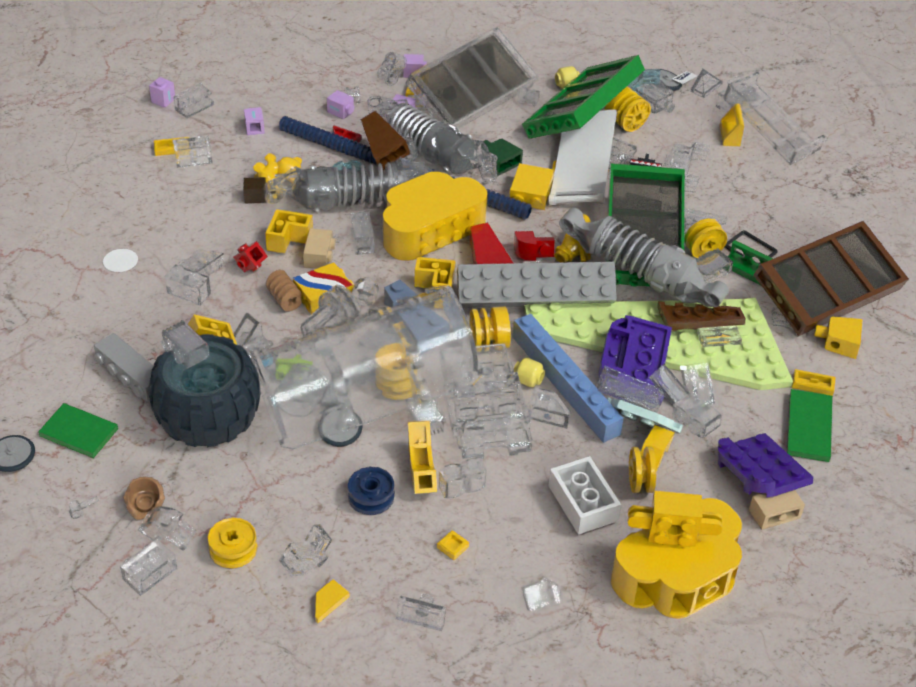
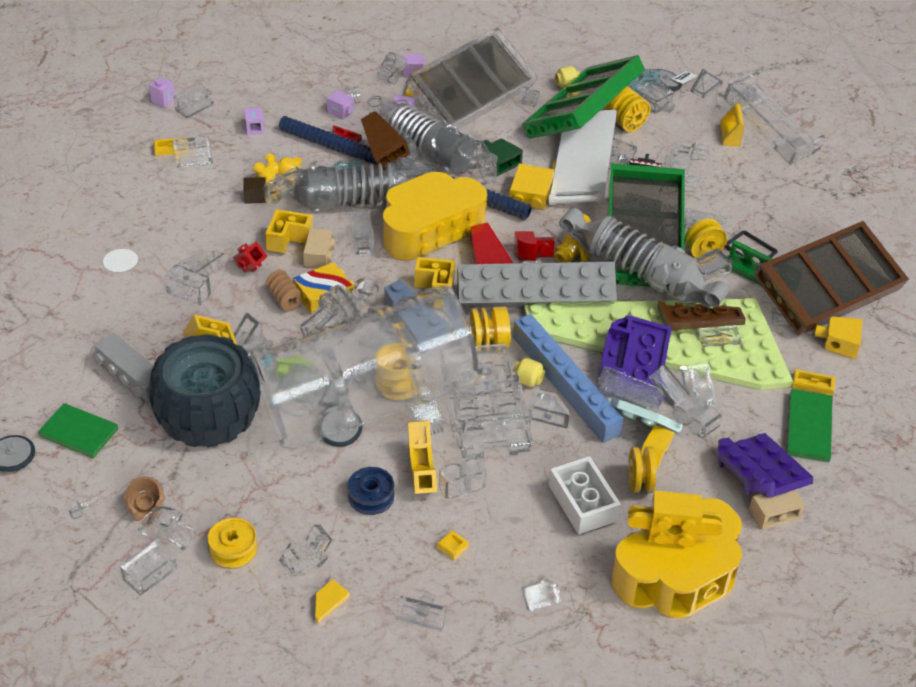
(184, 344): clear brick -> none

